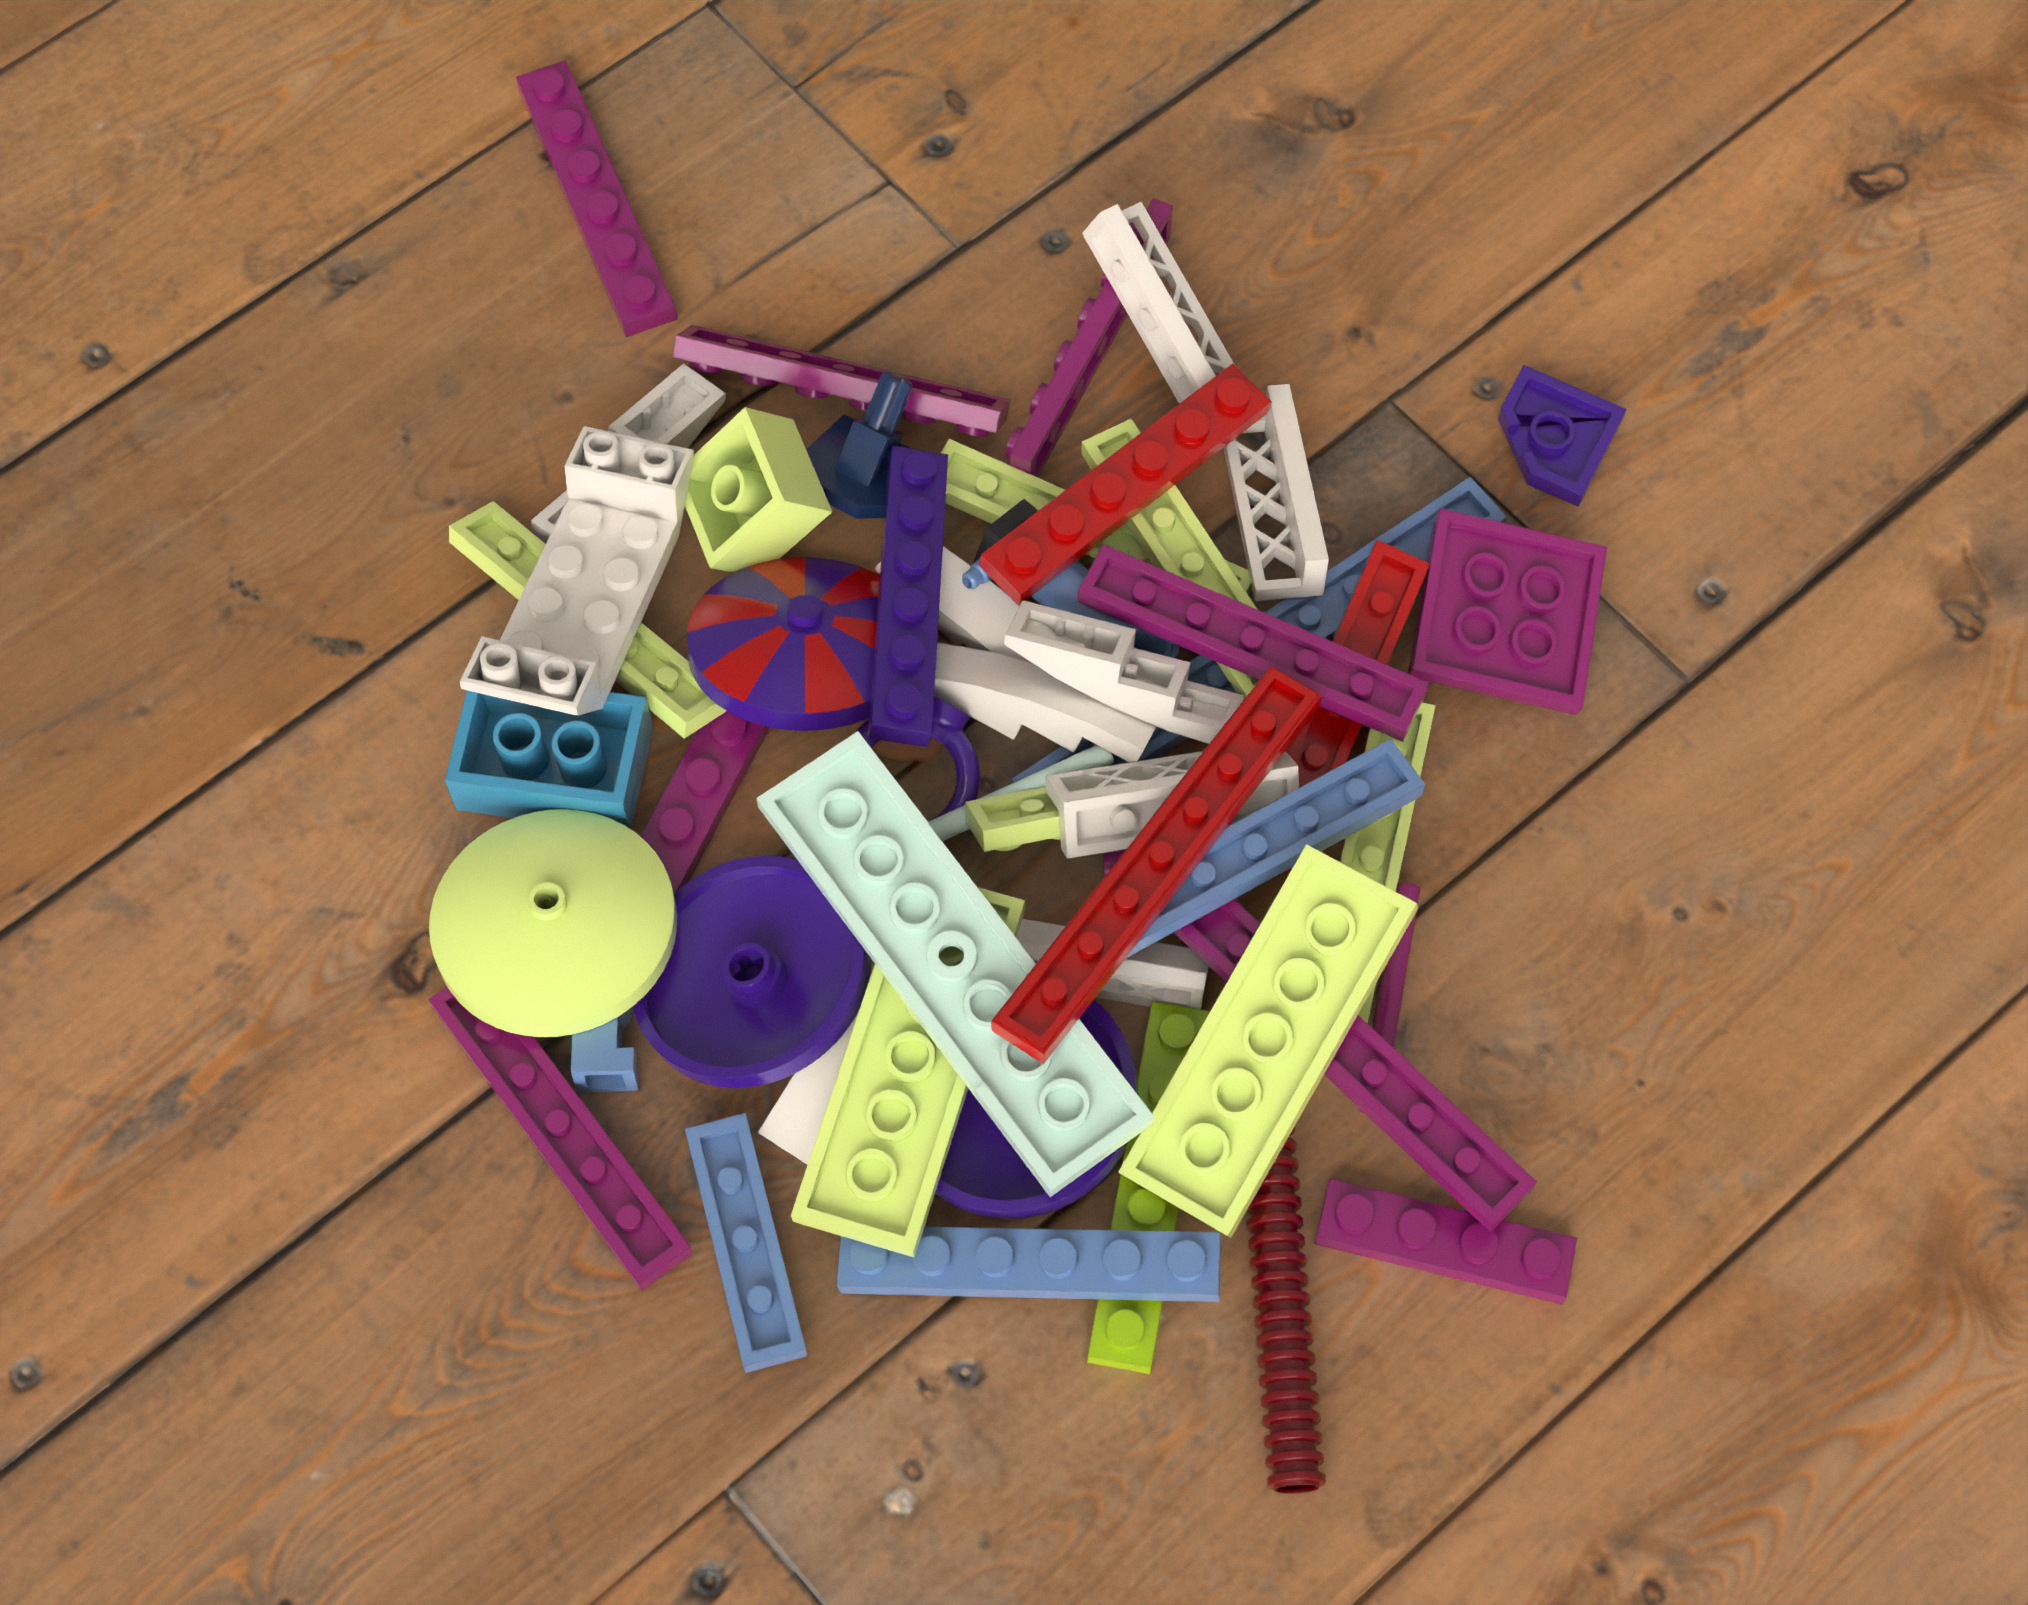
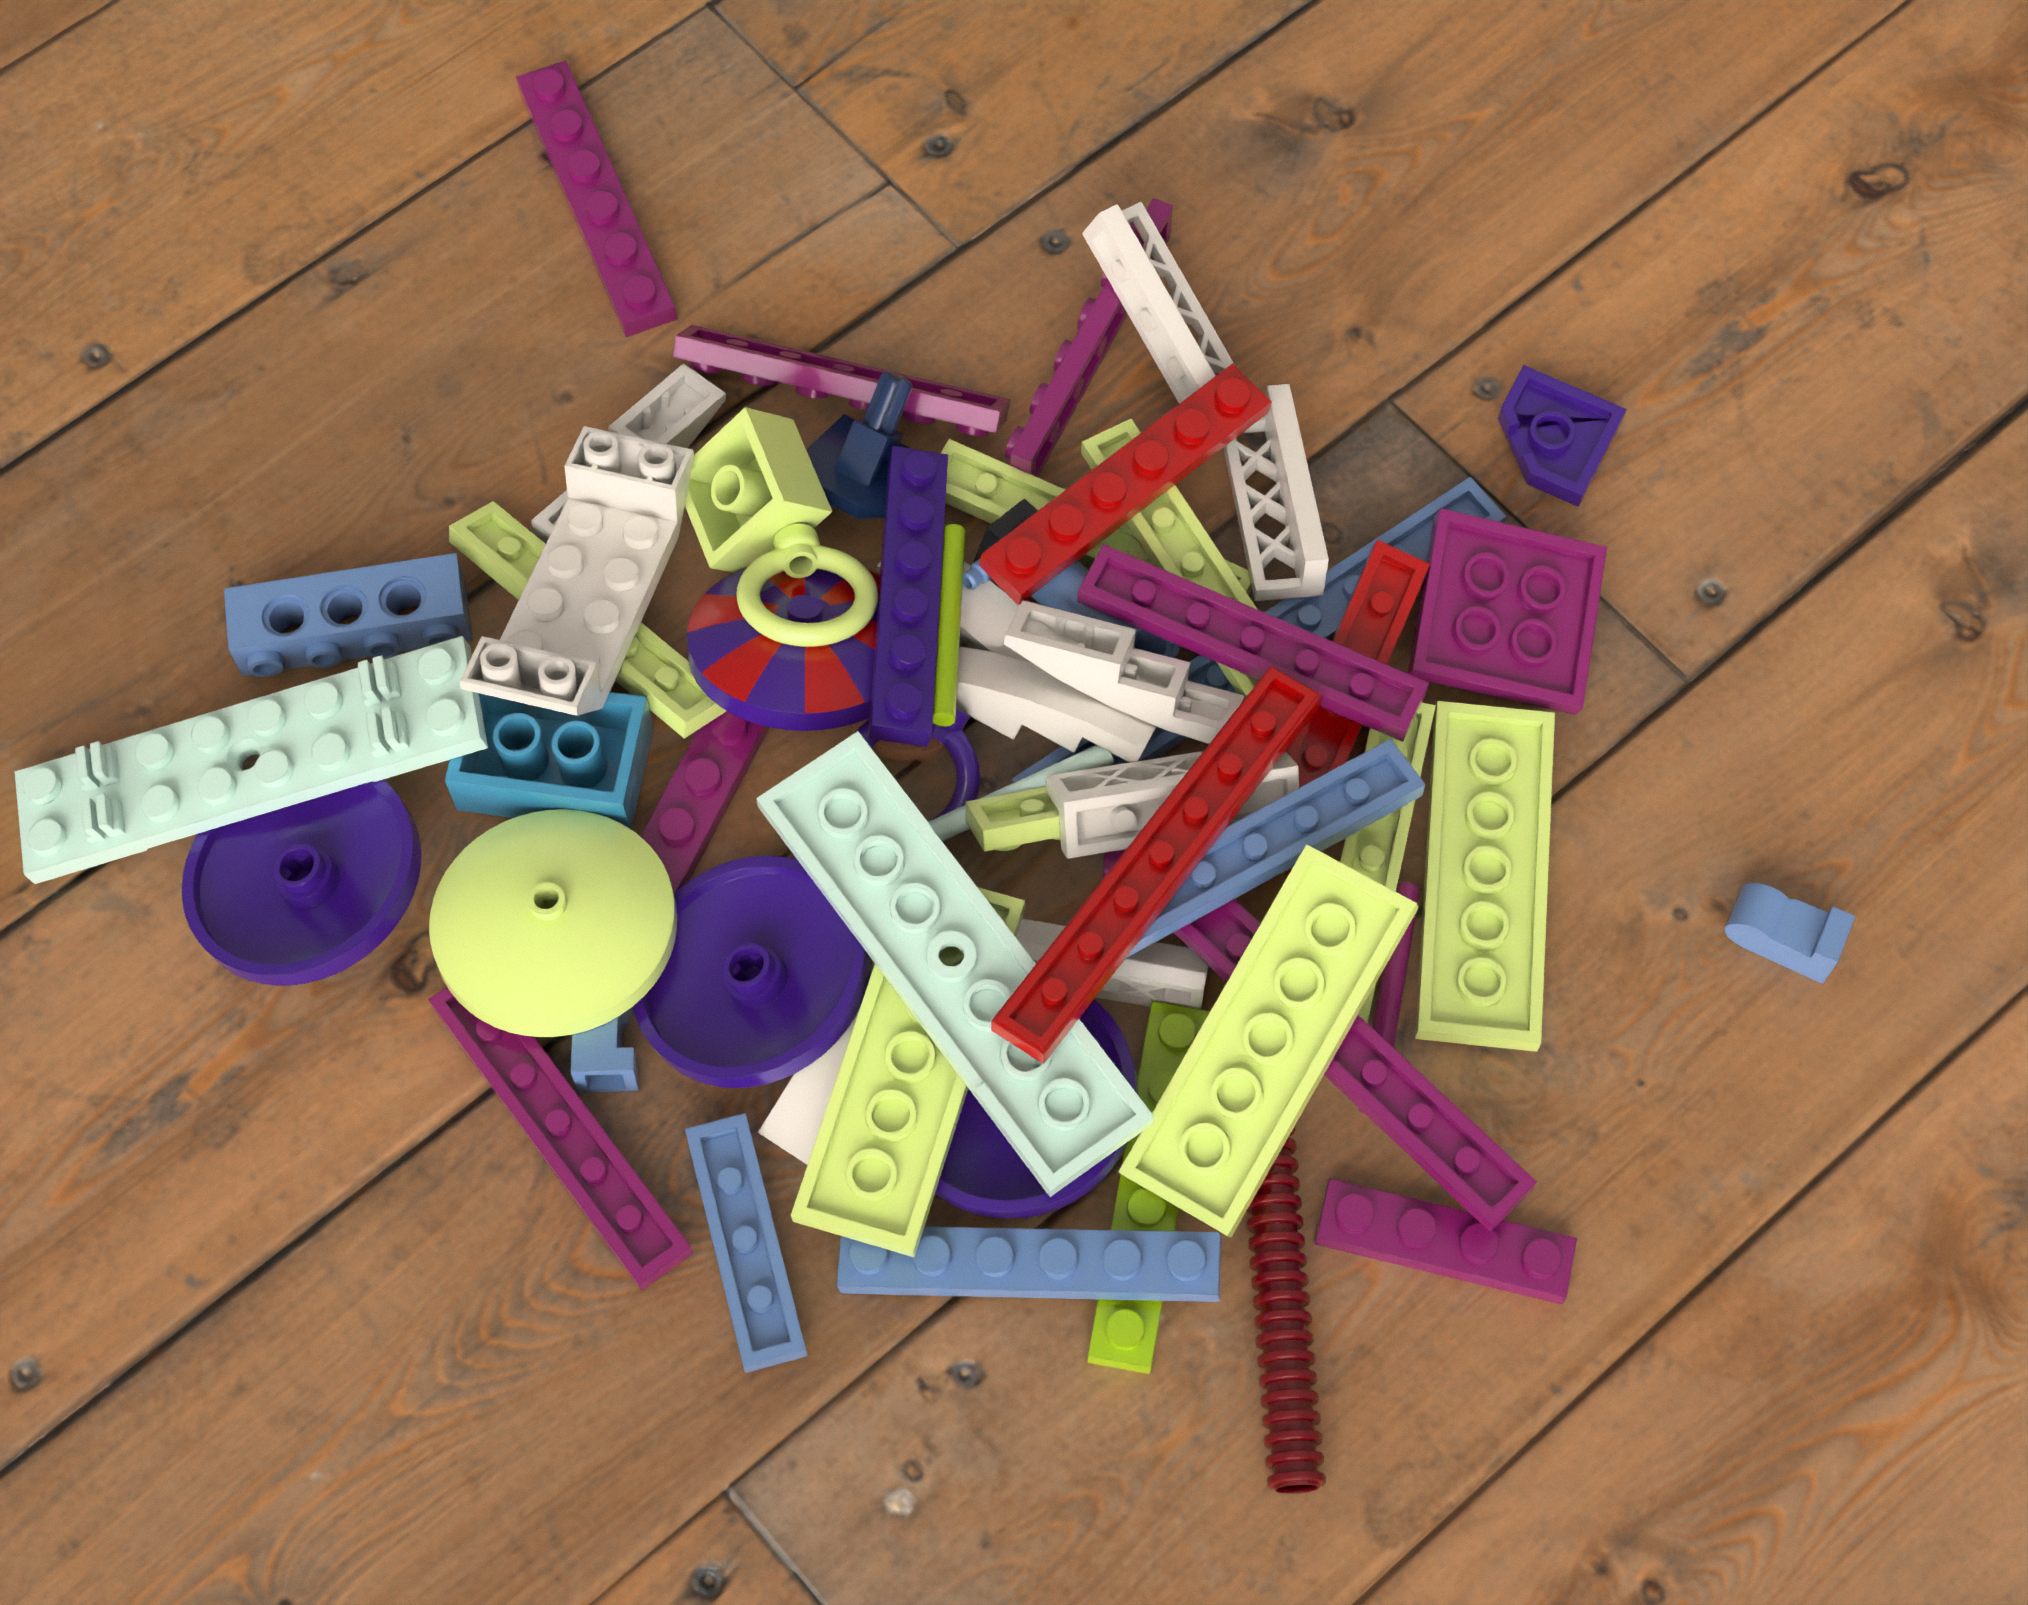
(192, 774): none -> light aqua piece
(303, 885): none -> dark purple dish
(321, 601): none -> medium blue brick
(799, 555): none -> yellowish green piece
(949, 626): none -> lime bar
(1486, 877): none -> yellowish green plate
(1788, 930): none -> medium blue leg

